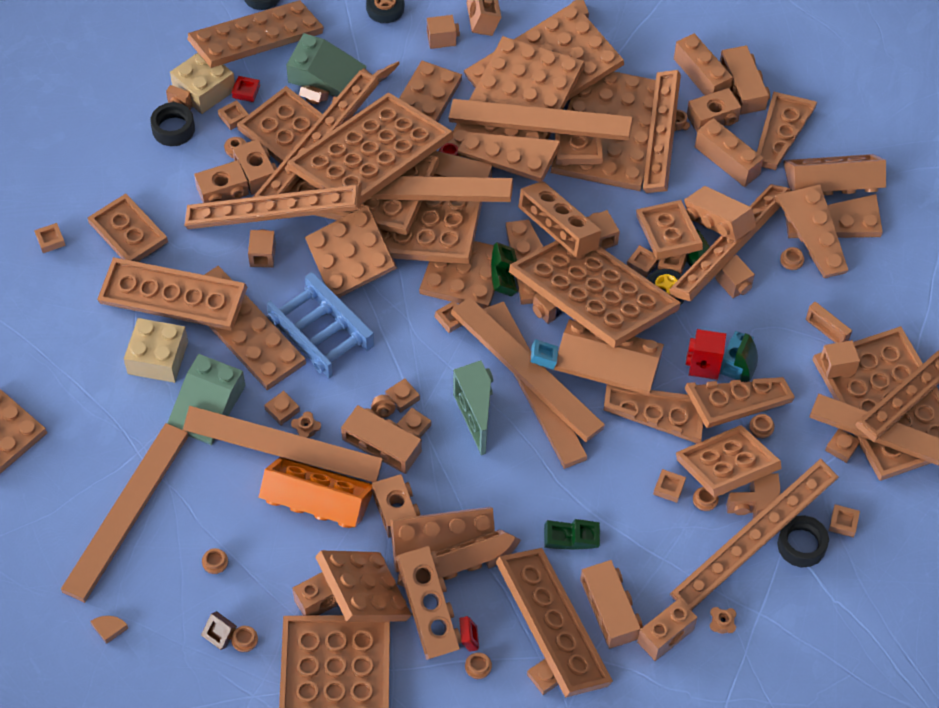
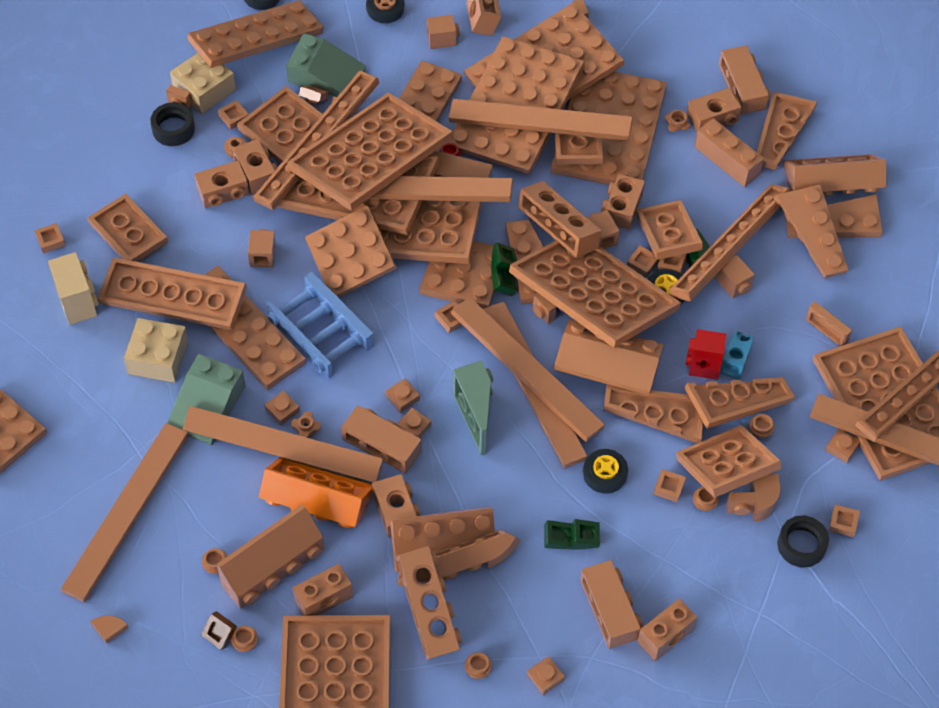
(74, 287): none -> tan brick
(245, 89): red plate -> none
(270, 557): none -> nougat slope
(273, 207): nougat tile -> none
(363, 586): nougat plate -> none
(383, 73): nougat bar -> none
(383, 406): nougat plate -> none
(469, 633): red tile -> none
(513, 154): nougat wing -> none
(544, 354): dark azure plate -> none
(554, 622): nougat plate -> none
(605, 461): none -> black wheel
(624, 200): none -> nougat brick
(661, 131): nougat plate -> none
(701, 65): nougat brick -> none
(719, 626): nougat plate -> none
(720, 213): nougat brick -> none
(746, 358): dark green slope -> none
(755, 535): nougat tile -> none
(792, 258): nougat plate -> none
(840, 359): nougat brick -> none

